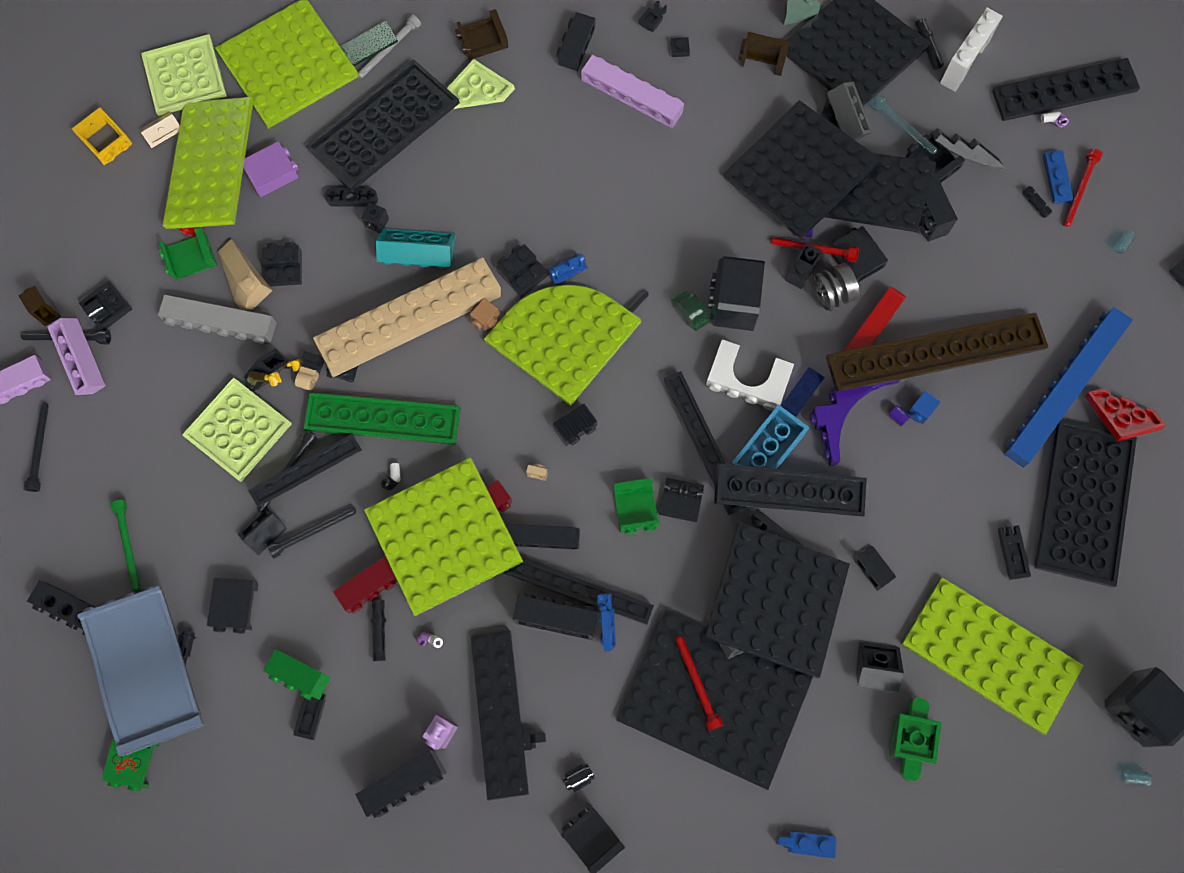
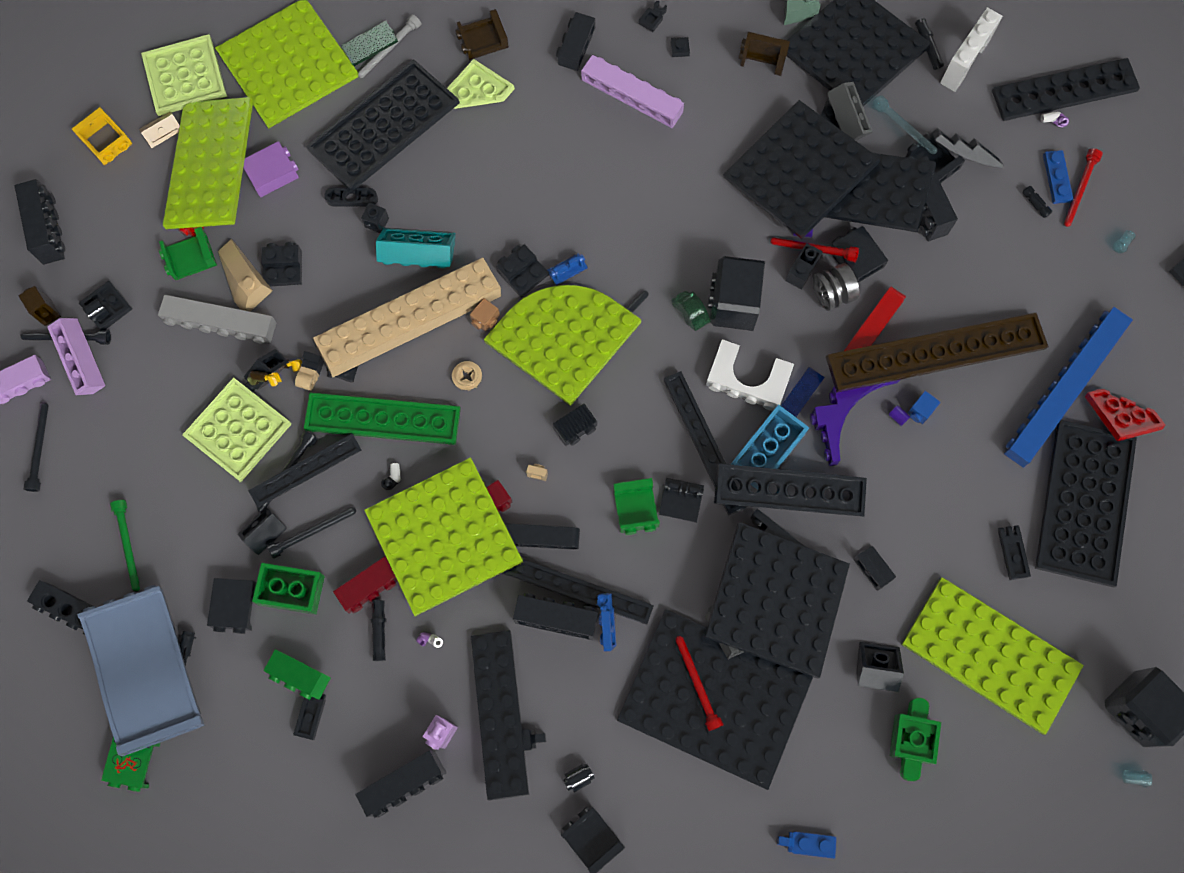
(40, 222): none -> black brick
(288, 588): none -> green brick
(468, 367): none -> tan gear

